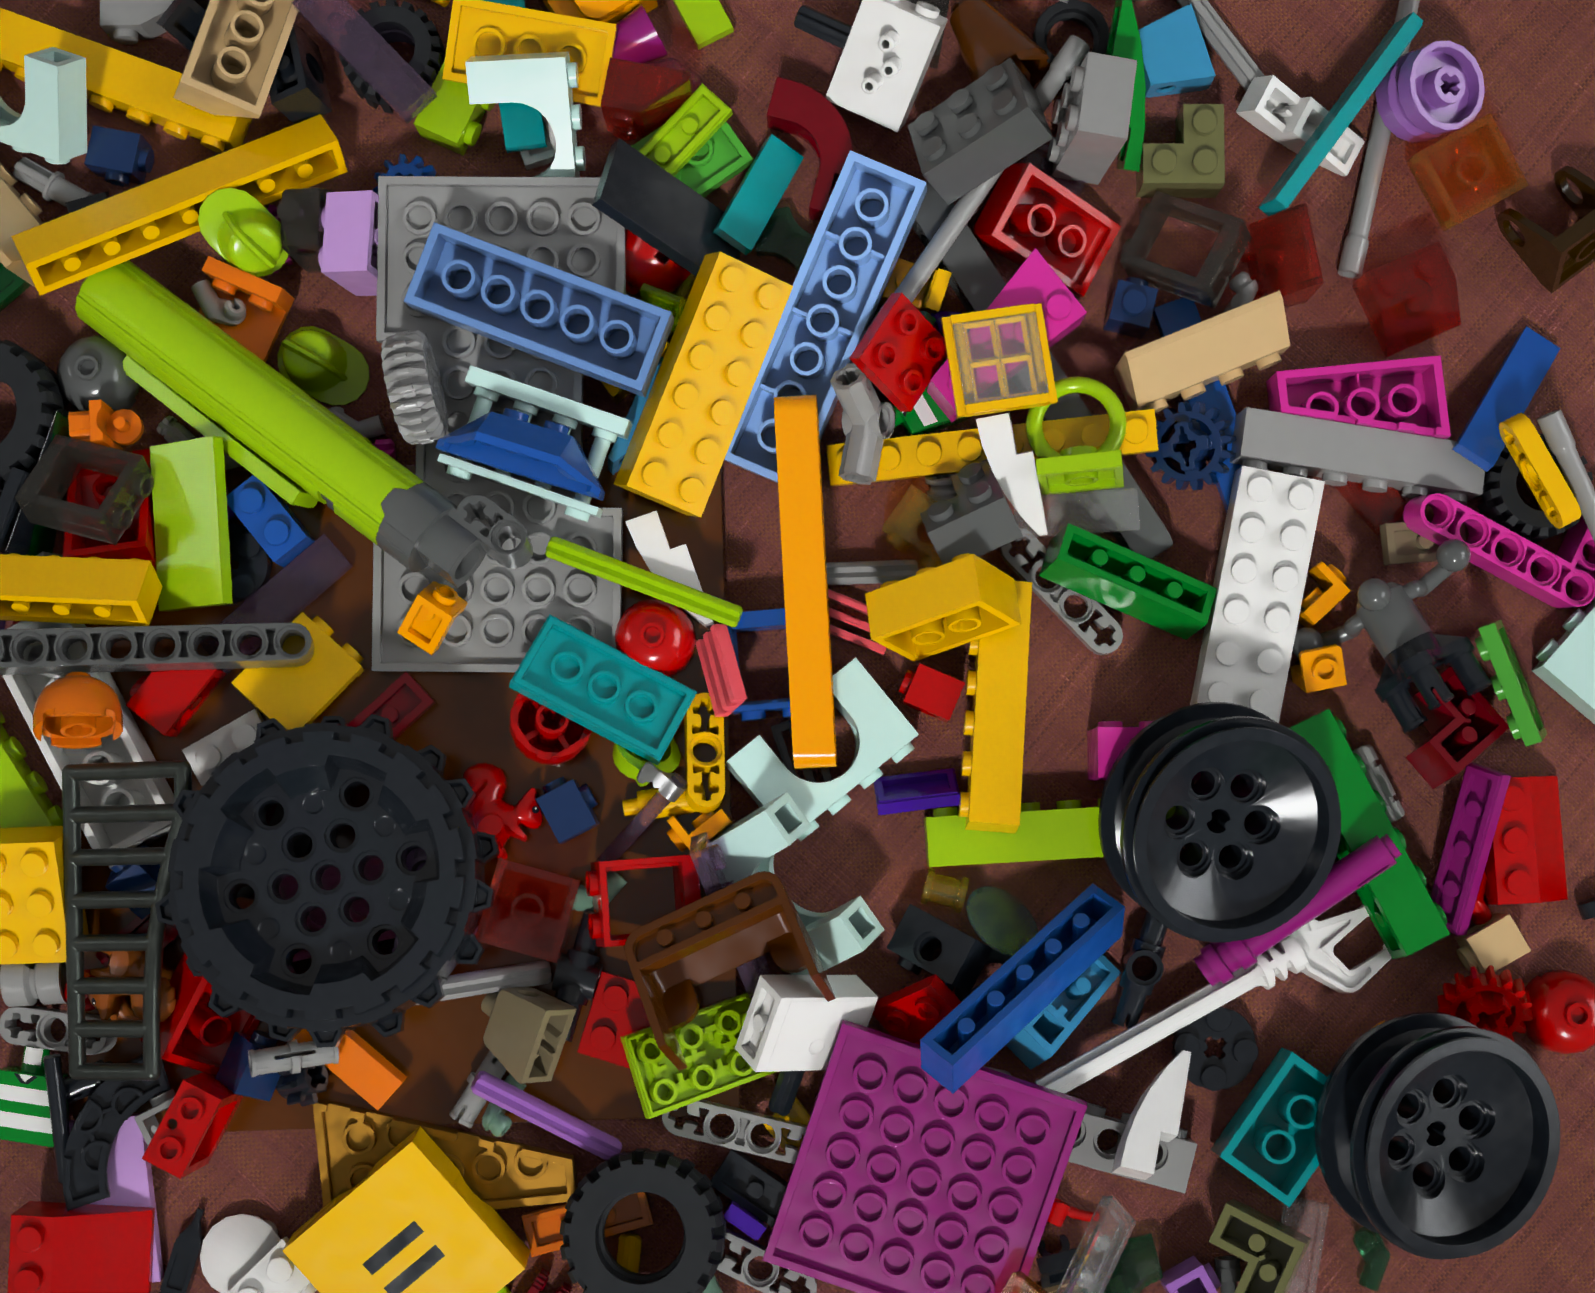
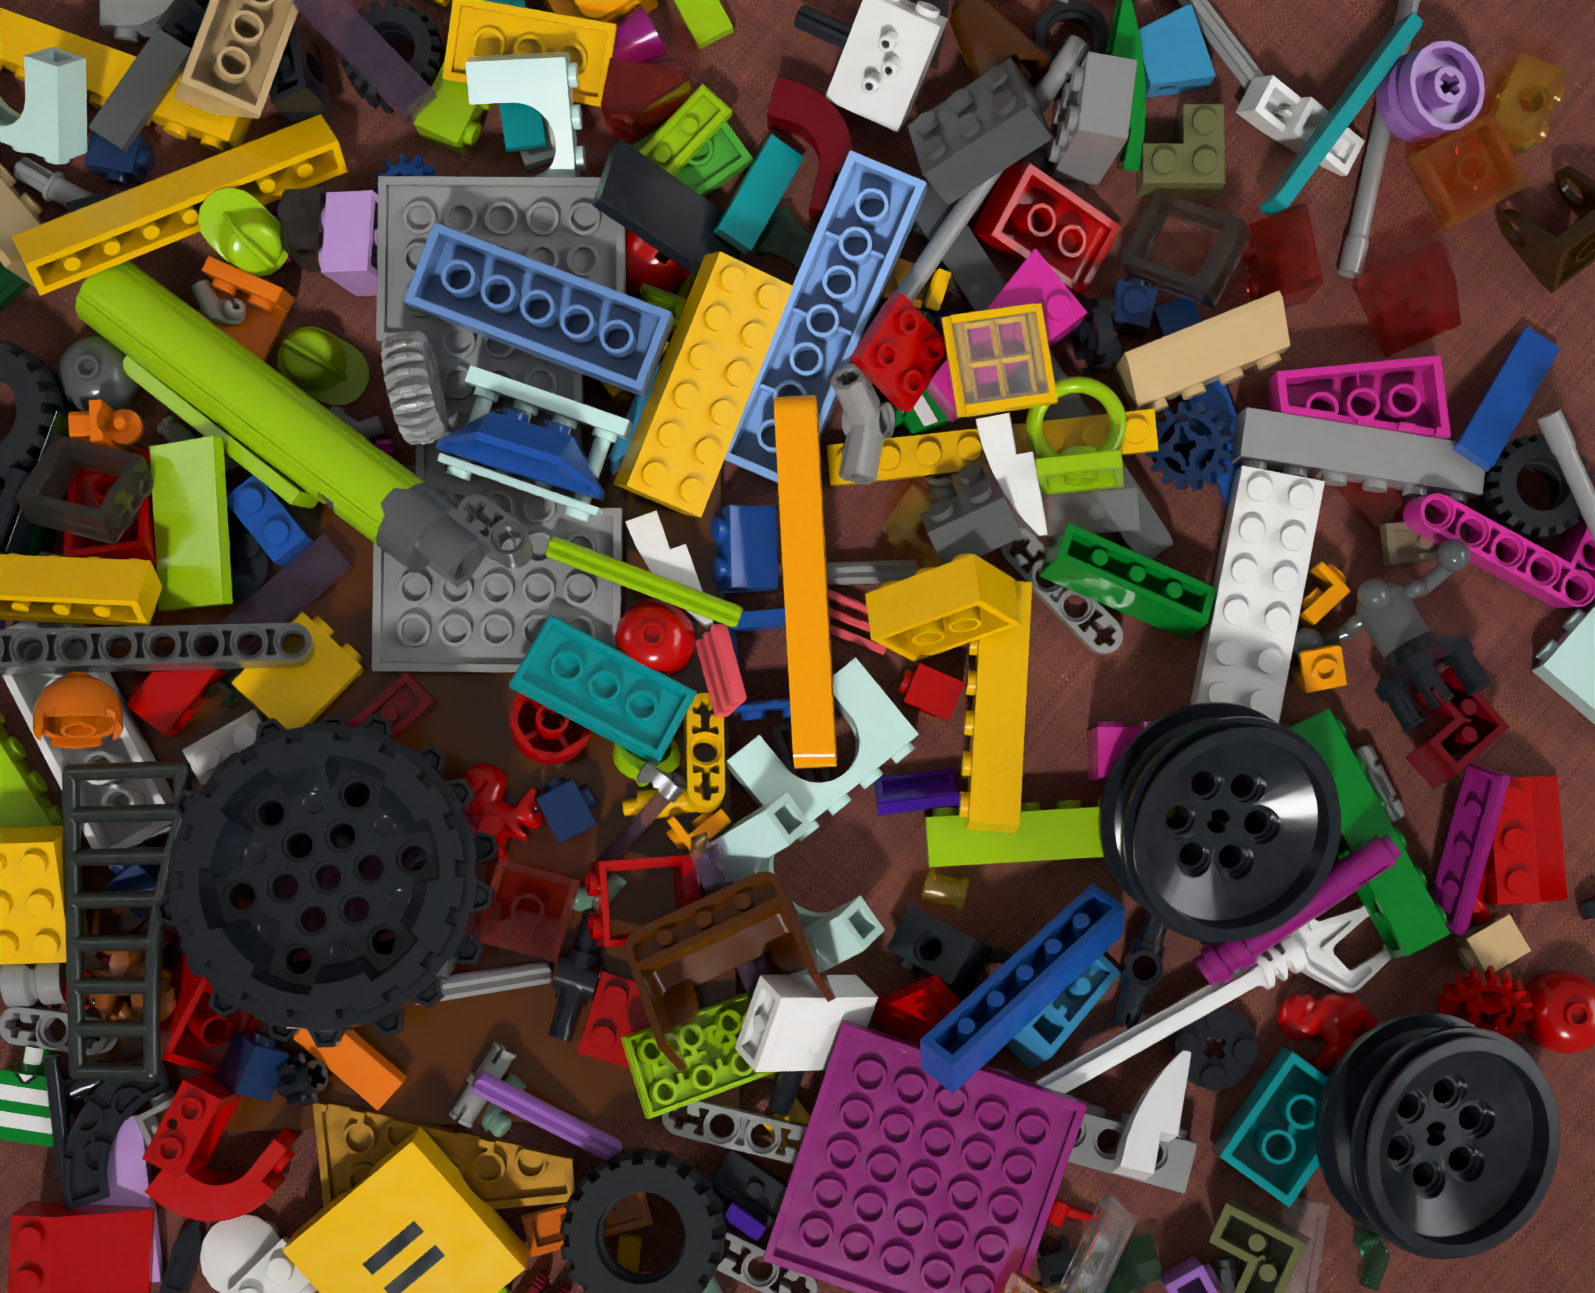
(141, 90): none -> dark grey tile
(225, 1195): none -> red arch
(230, 690): none -> hand
(264, 1060): light grey pin -> none
(431, 616): light orange bracket -> none
(527, 1031): dark tan torso -> none
(745, 549): none -> blue brick
(1000, 920): clear light blue piece -> none
(1095, 335): none -> black plate
(1244, 288): light grey arm -> none
(1334, 1017): none -> red animal
(1510, 683): bright green plate -> none
(1539, 470): yellow beam -> none
(1540, 86): none -> clear yellow brick

